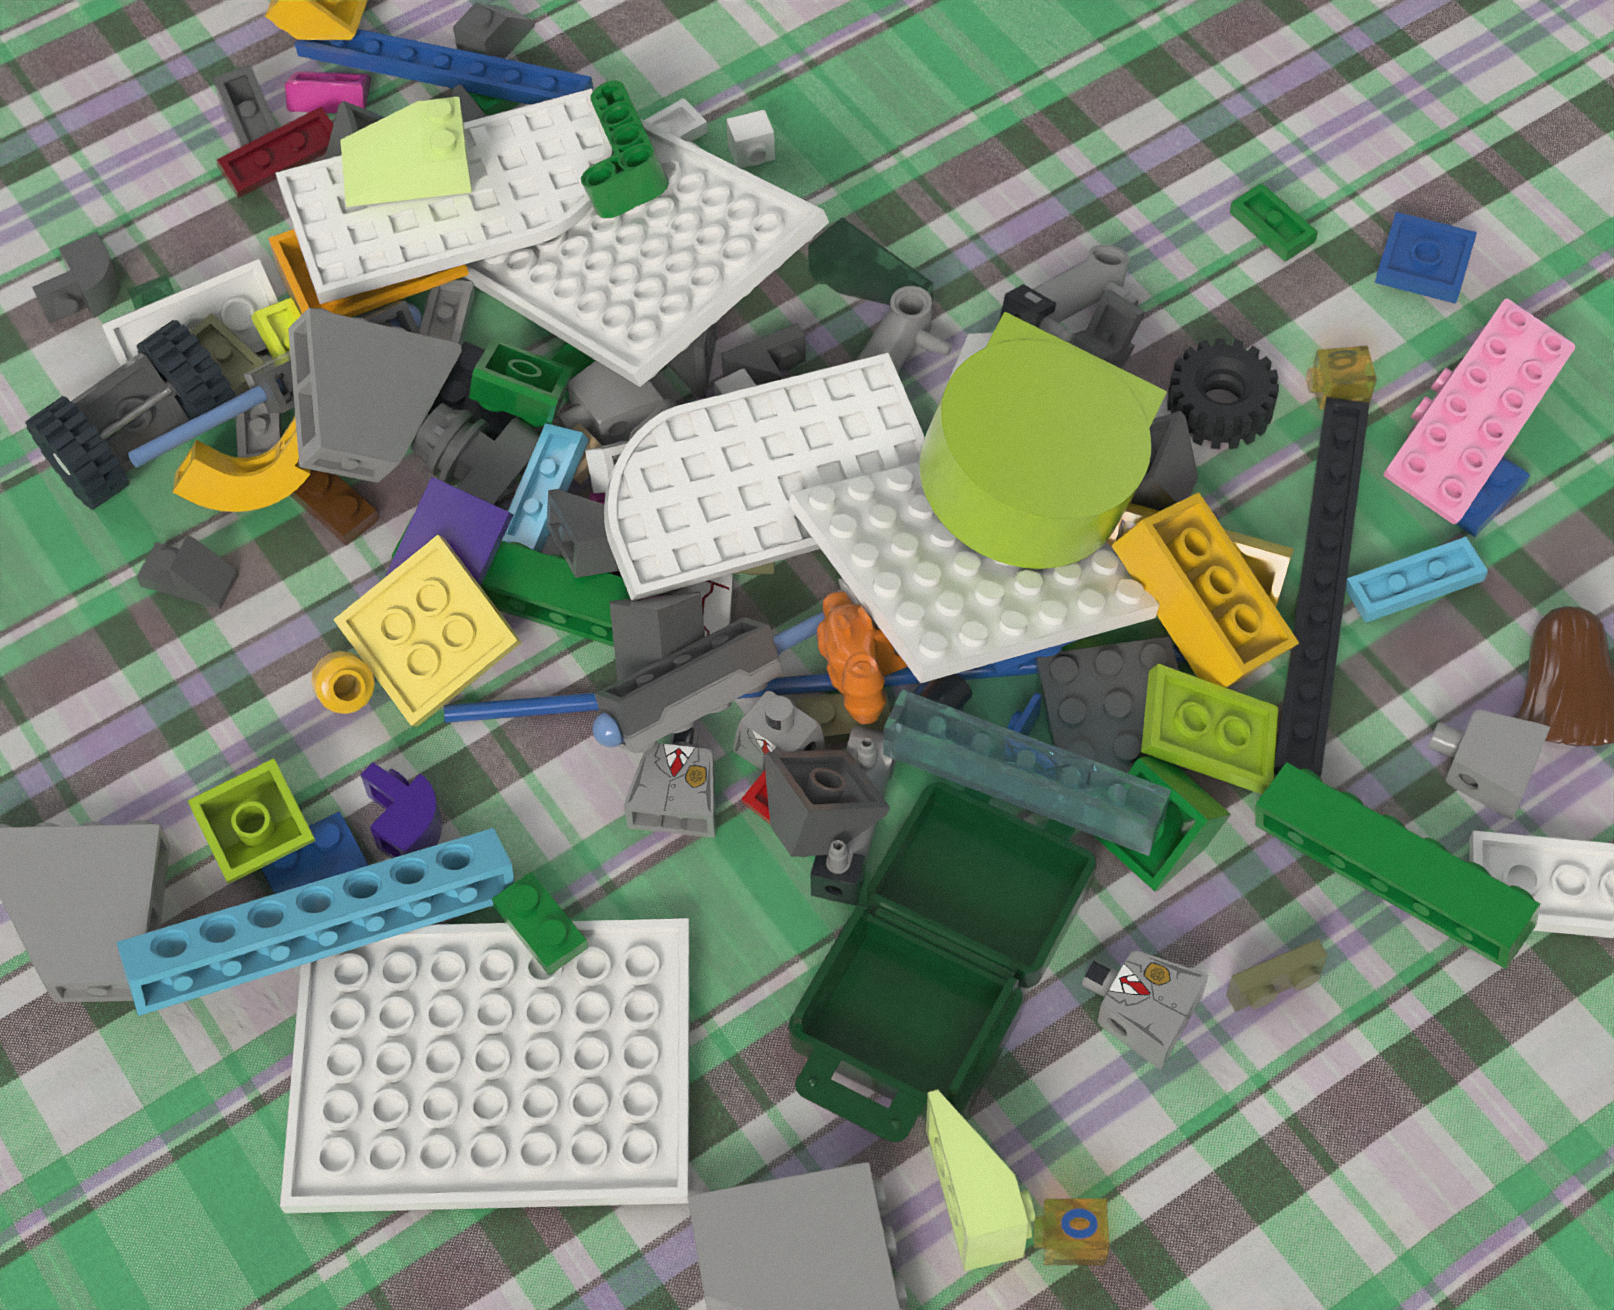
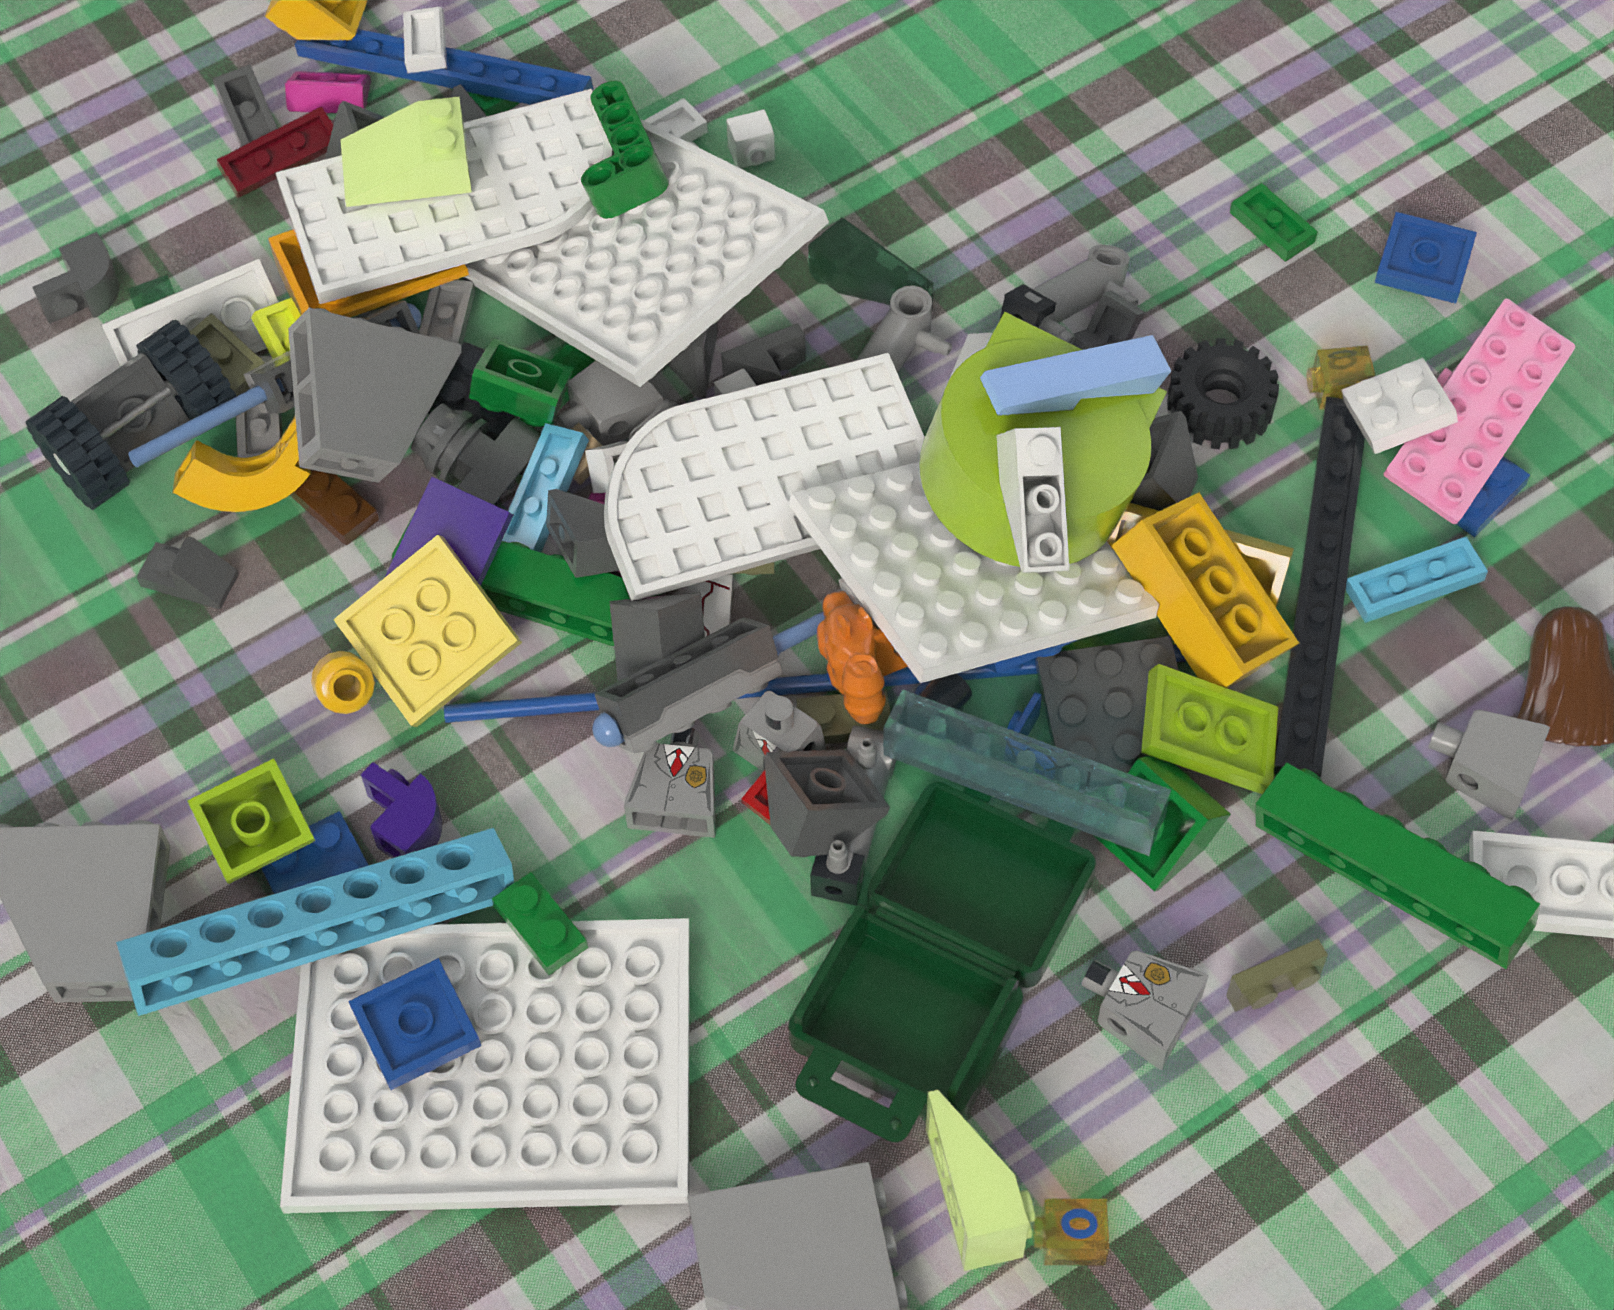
(414, 1024): none -> blue plate
(424, 39): none -> white tile
(491, 30): dark grey slope -> none
(1035, 496): none -> white slope
(1065, 379): none -> light blue slope
(1399, 405): none -> white plate

